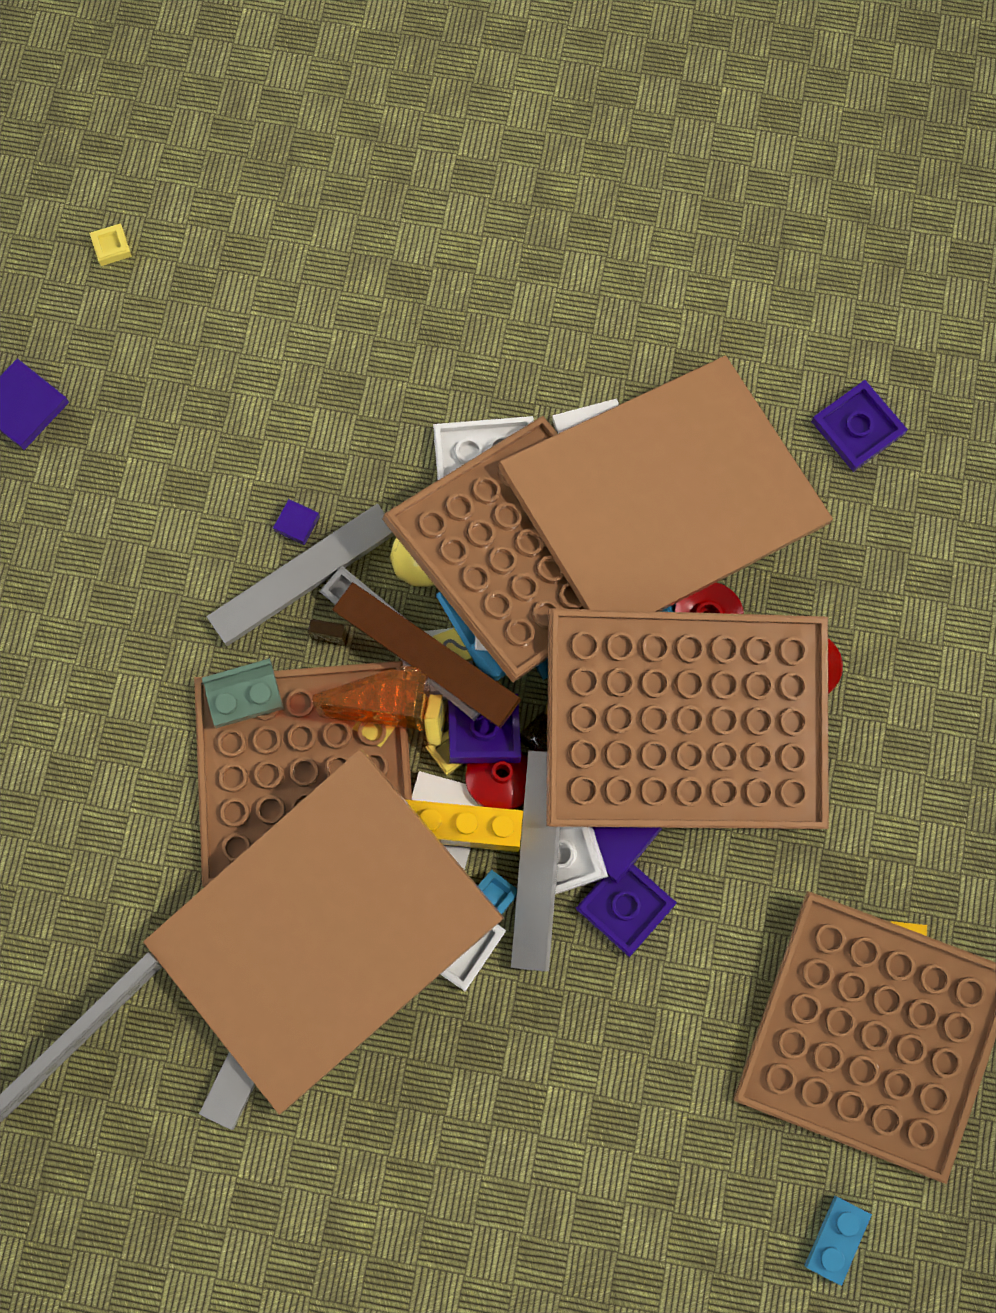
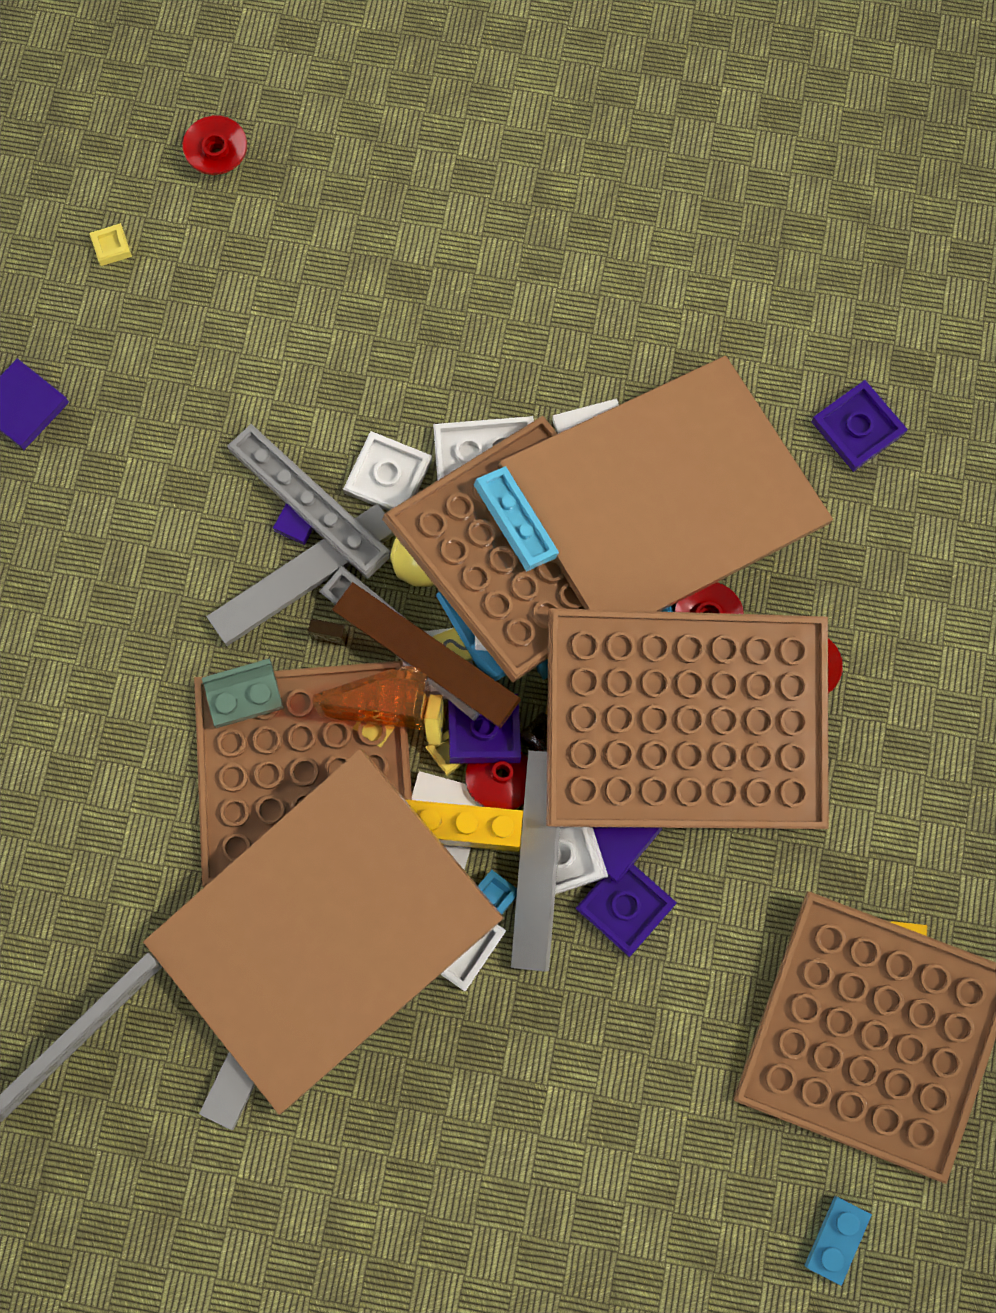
(211, 134): none -> red dish
(309, 501): none -> light grey tile
(386, 472): none -> white tile
(516, 518): none -> medium azure plate

